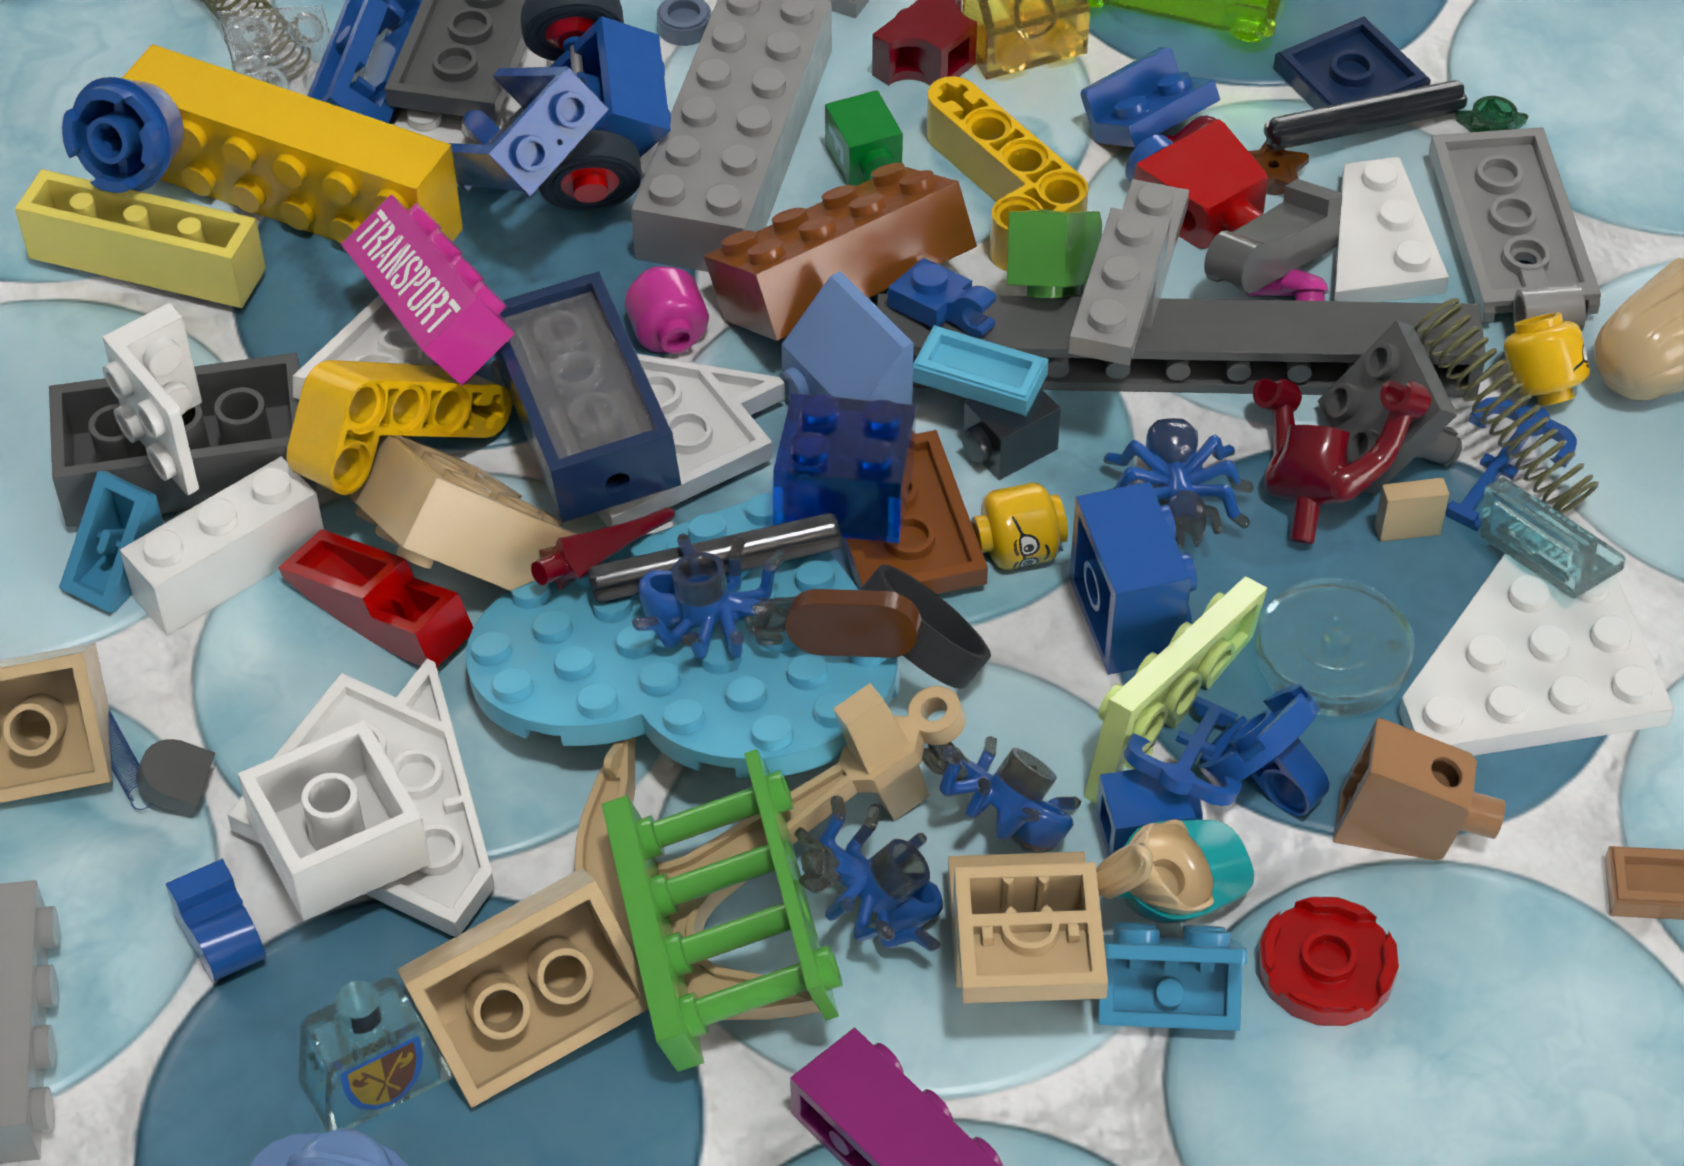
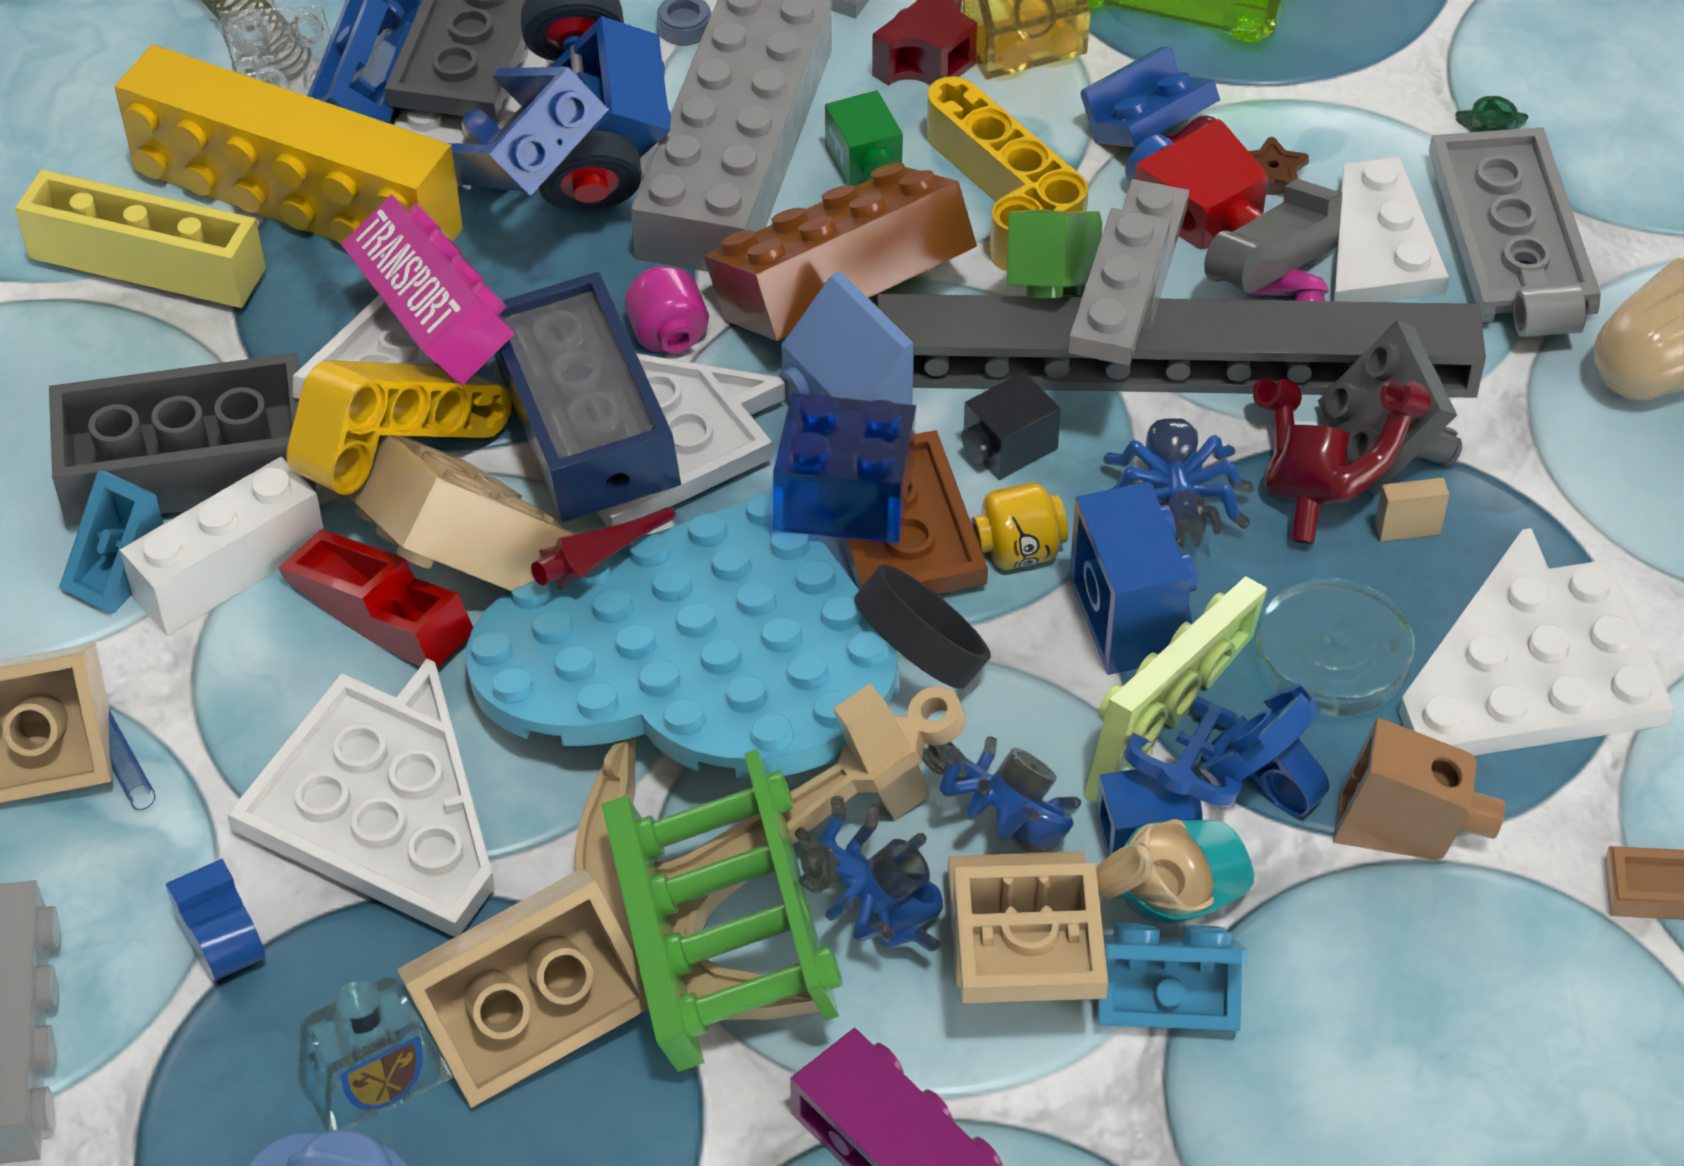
(123, 133): blue cone -> none
(155, 385): white bracket -> none
(174, 774): dark grey tile -> none
(334, 819): white brick -> none
(700, 596): animal -> none
(795, 538): black axle -> none
(853, 623): reddish brown tile -> none
(940, 295): blue plate -> none
(980, 370): medium azure tile -> none
(1328, 961): red tile -> none
(1348, 66): dark blue tile -> none
(1364, 115): black axle -> none
(1500, 465): blue piece -> none
(1546, 540): clear light blue panel -> none
(1547, 357): yellow head -> none
(1560, 500): olive piece -> none

